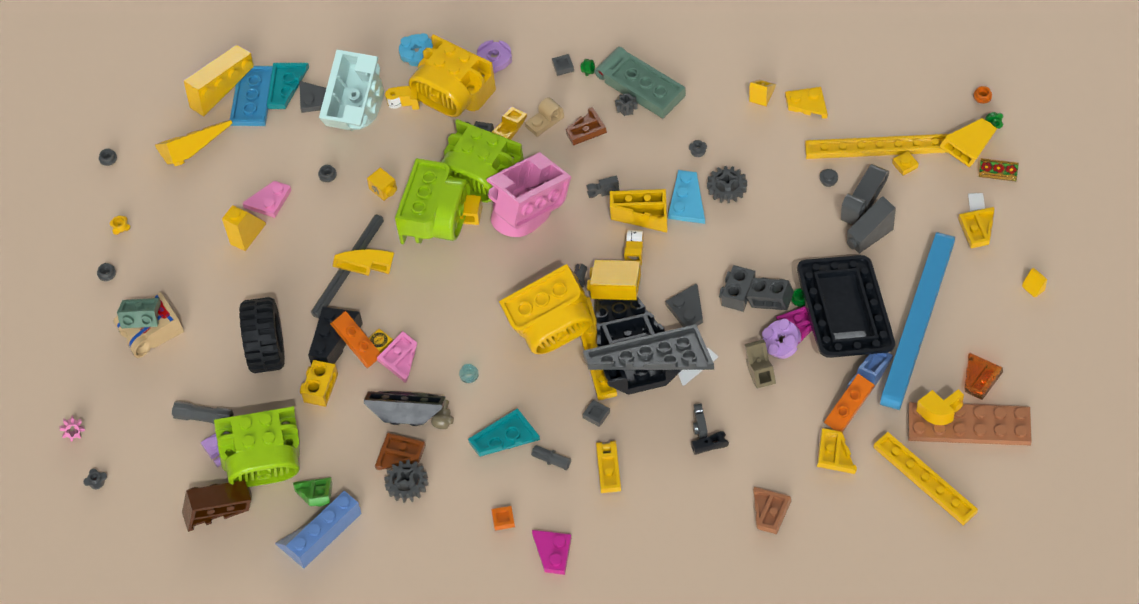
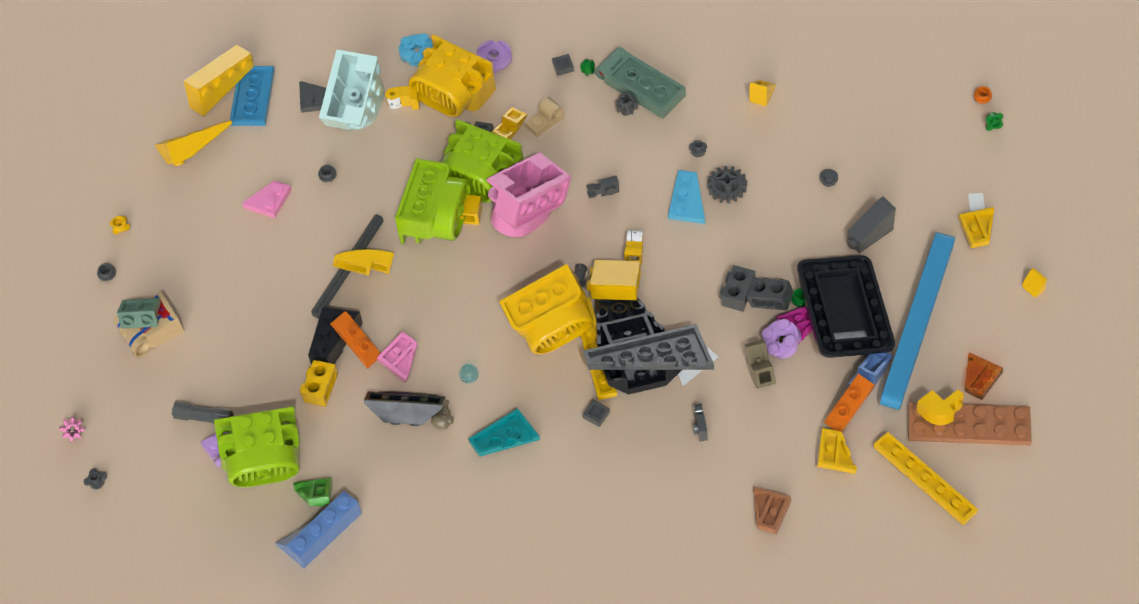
(107, 157): dark grey plate -> none
(215, 501): reddish brown wedge -> none
(241, 227): yellow slope -> none
(261, 335): black tyre -> none
(284, 83): teal wing -> none
(380, 340): yellow tile -> none
(382, 184): yellow brick -> none
(397, 449): dark orange wing -> none
(405, 484): dark grey gear -> none
(503, 518): orange plate -> none
(551, 457): dark grey axle -> none
(552, 550): dark pink wing -> none
(586, 128): dark orange wing -> none
(608, 467): yellow plate -> none
(640, 208): yellow wedge -> none
(686, 307): dark grey wing -> none
(706, 444): black bar -> none
(807, 101): yellow wing -> none
(864, 196): dark grey beam -> none
(874, 146): yellow tile -> none
(905, 163): yellow plate -> none
(969, 141): yellow slope -> none
(998, 169): tile -> none

